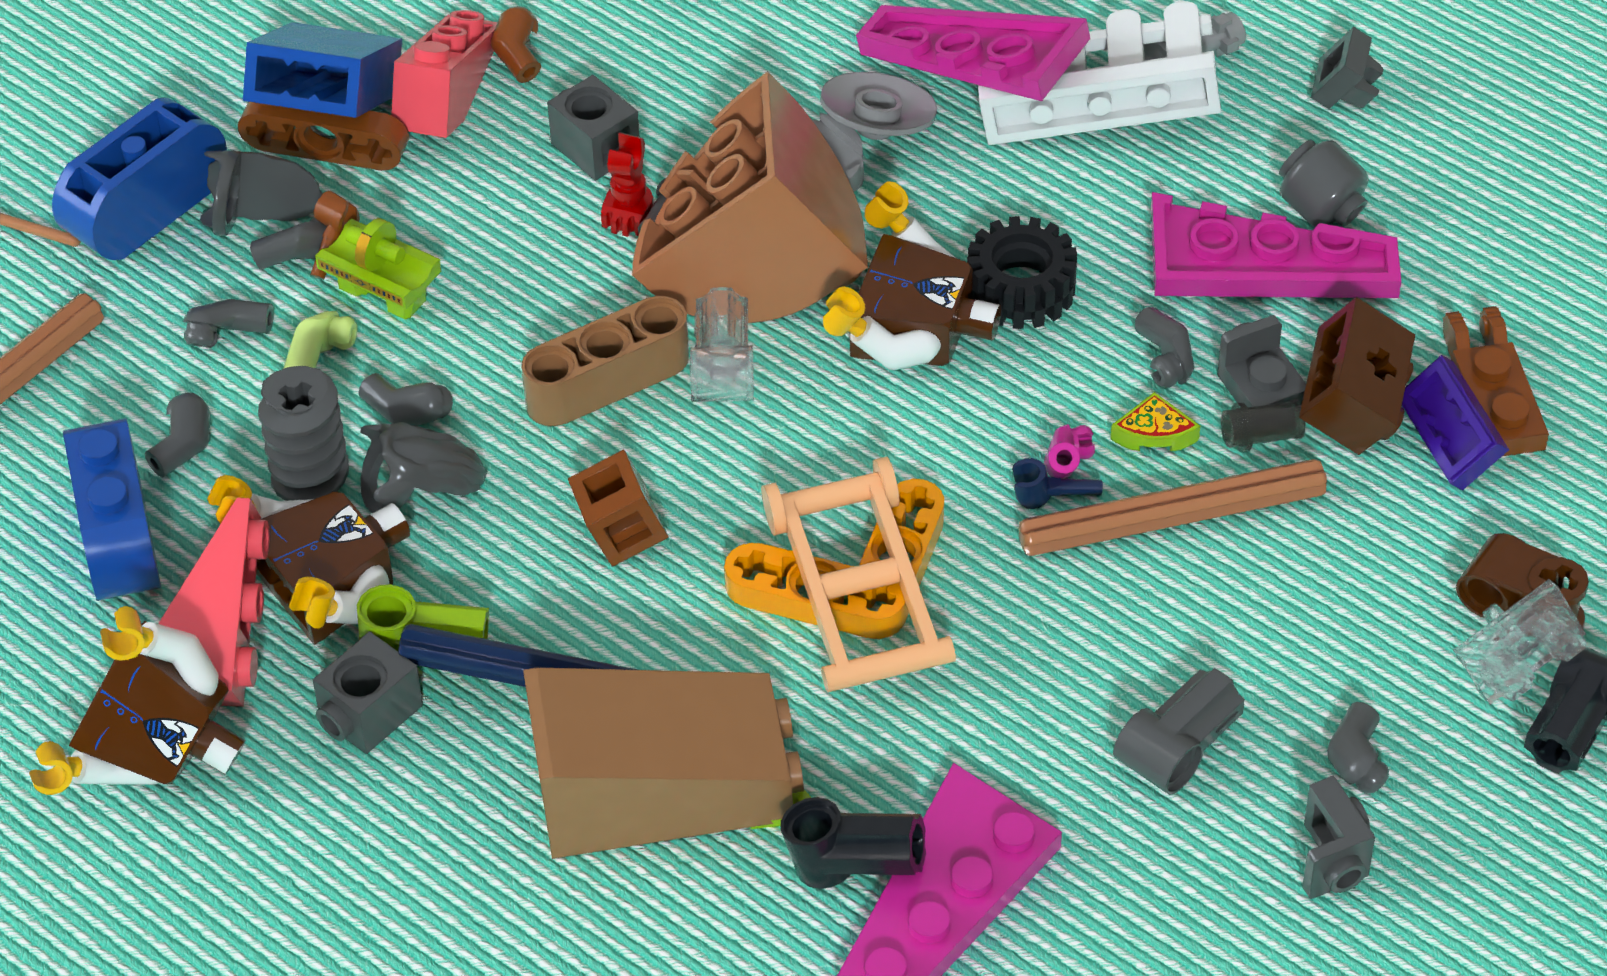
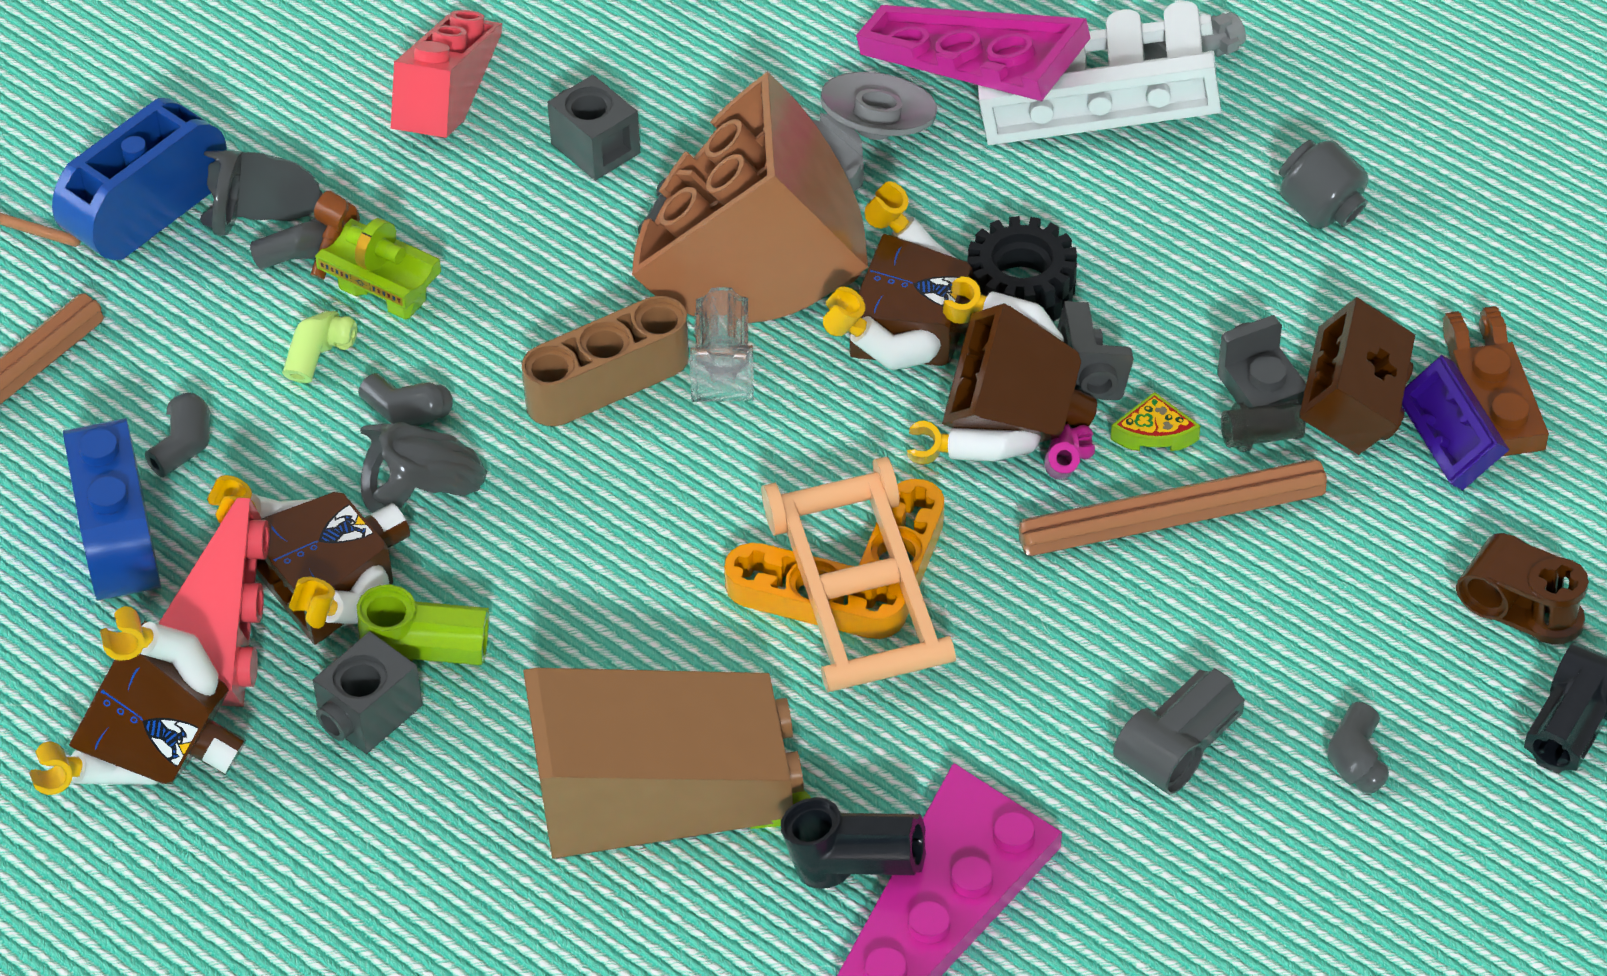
(226, 314): dark grey arm -> none
(303, 433): dark grey piece -> none
(321, 69): blue brick -> none
(375, 142): dark orange beam -> none
(483, 656): dark blue axle -> none
(510, 43): dark orange arm -> none
(617, 508): dark orange brick -> none
(628, 196): red piece -> none
(1009, 381): none -> reddish brown torso
(1035, 487): dark blue hand -> none
(1103, 367): none -> dark grey bracket
(1173, 339): dark grey arm -> none
(1246, 257): dark pink wing -> none
(1342, 838): dark grey bracket -> none
(1347, 72): dark grey tile -> none
(1521, 642): clear hips -> none

